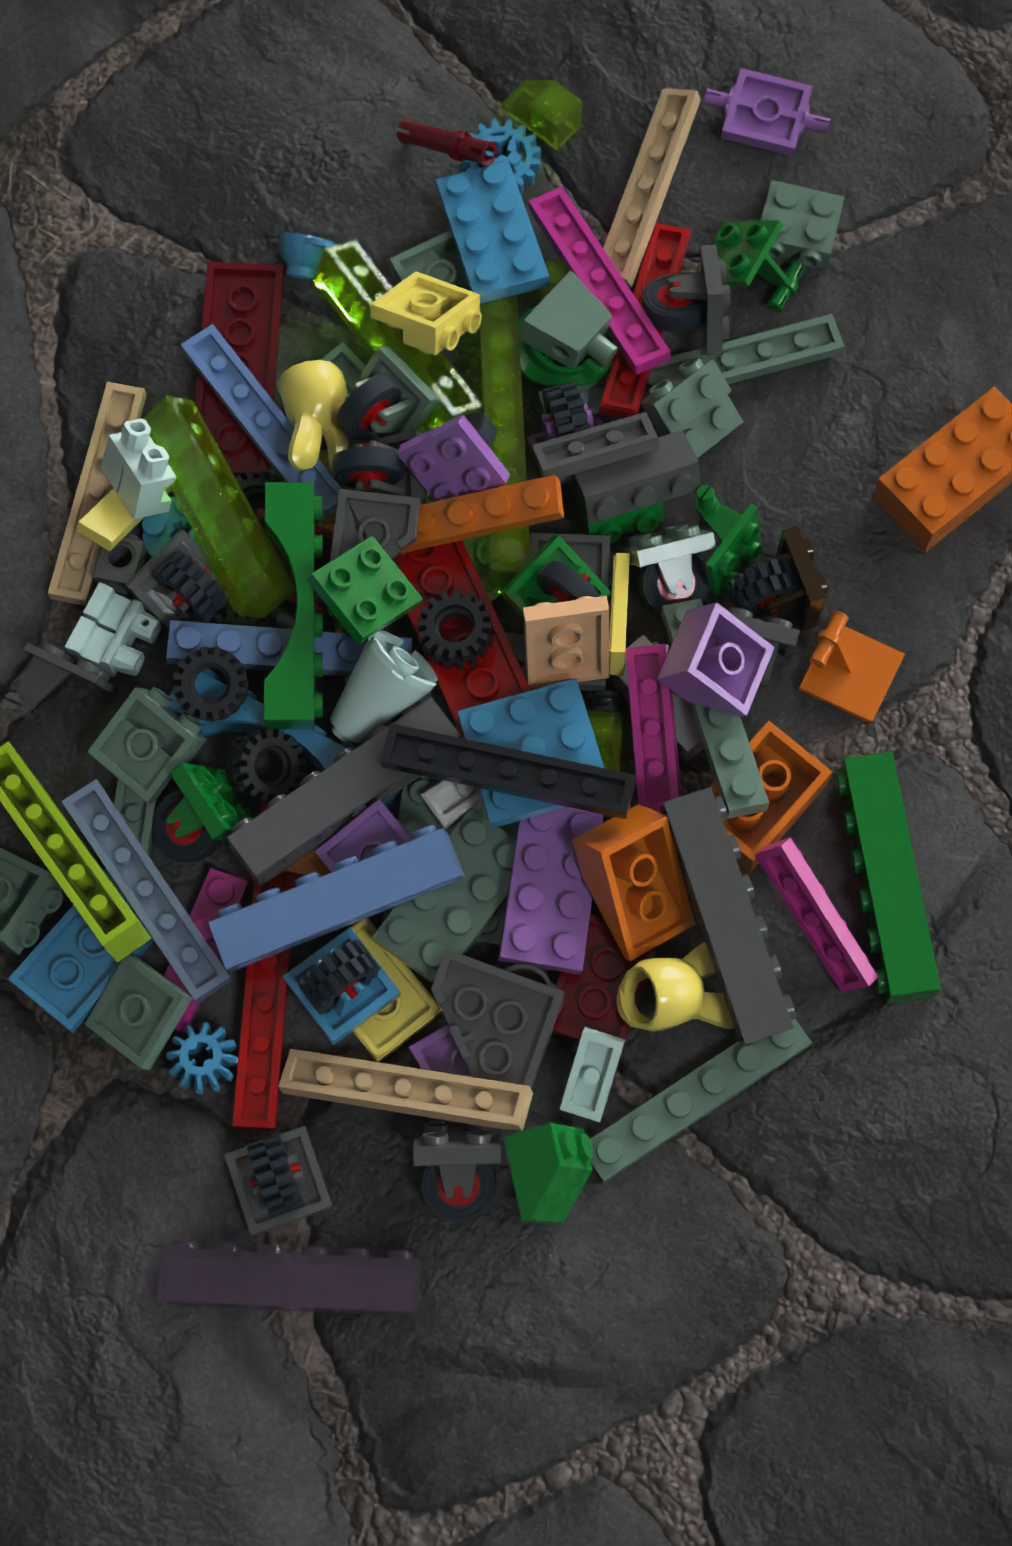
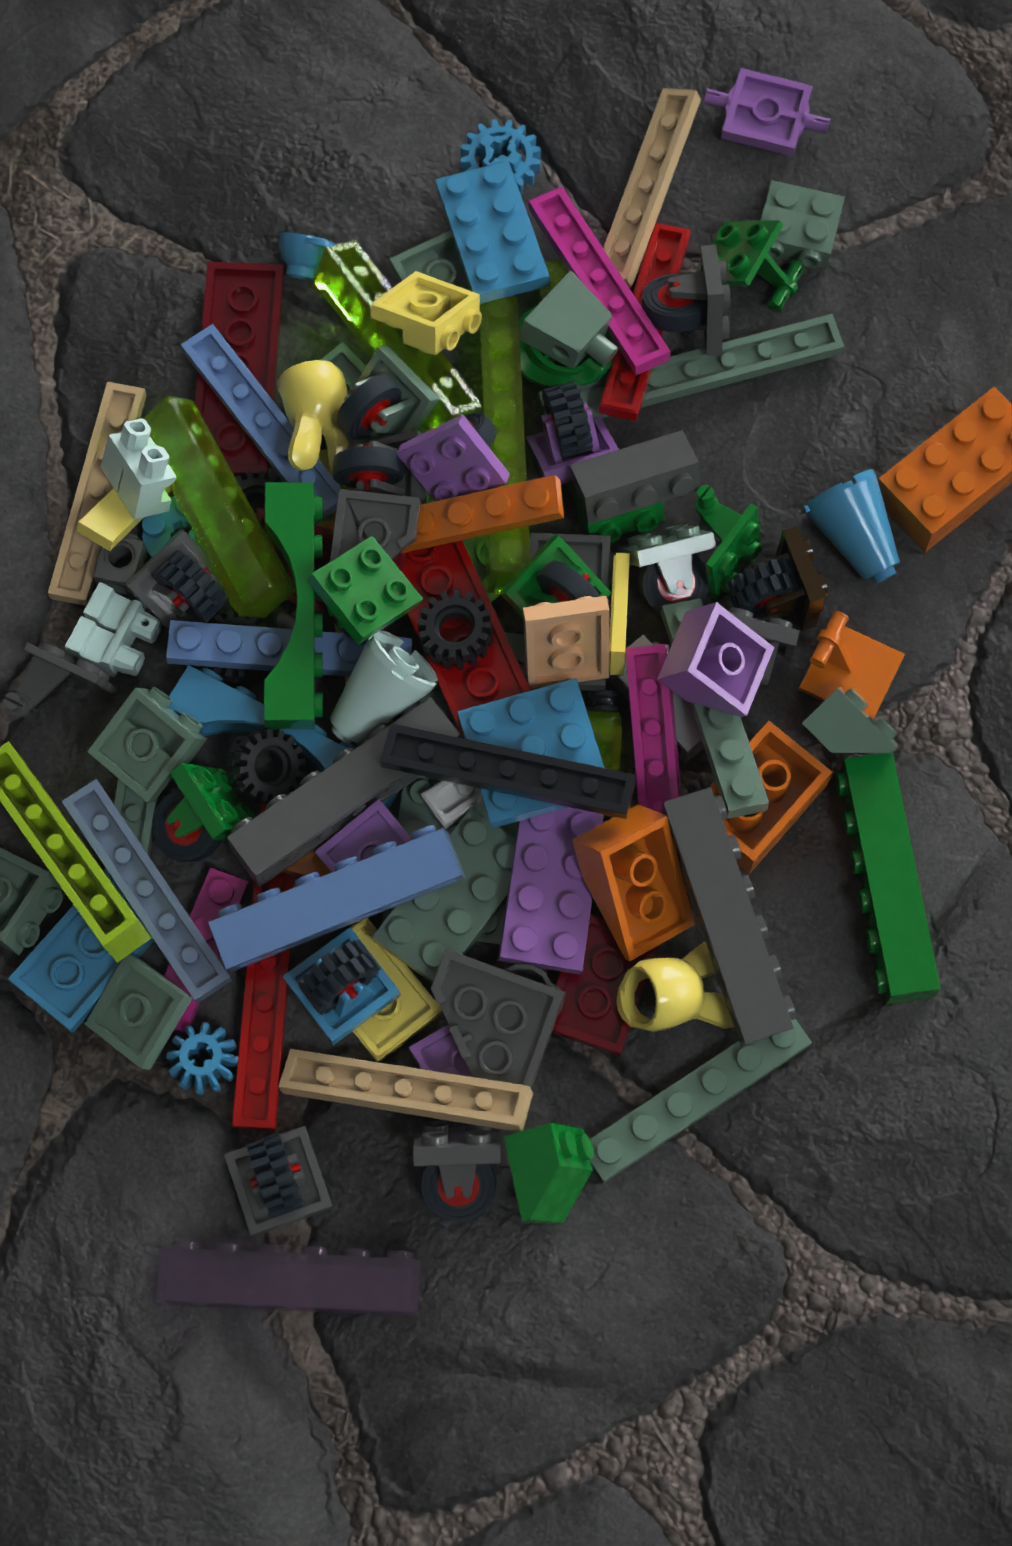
(187, 673): black tyre -> none
(457, 144): dark red pin -> none
(545, 110): clear neon green slope -> none
(592, 1074): light aqua plate -> none
(596, 446): dark grey plate -> none
(695, 403): sand green plate -> none
(816, 915): dark pink plate -> none
(847, 728): none -> sand green slope
(857, 525): none -> dark azure cone

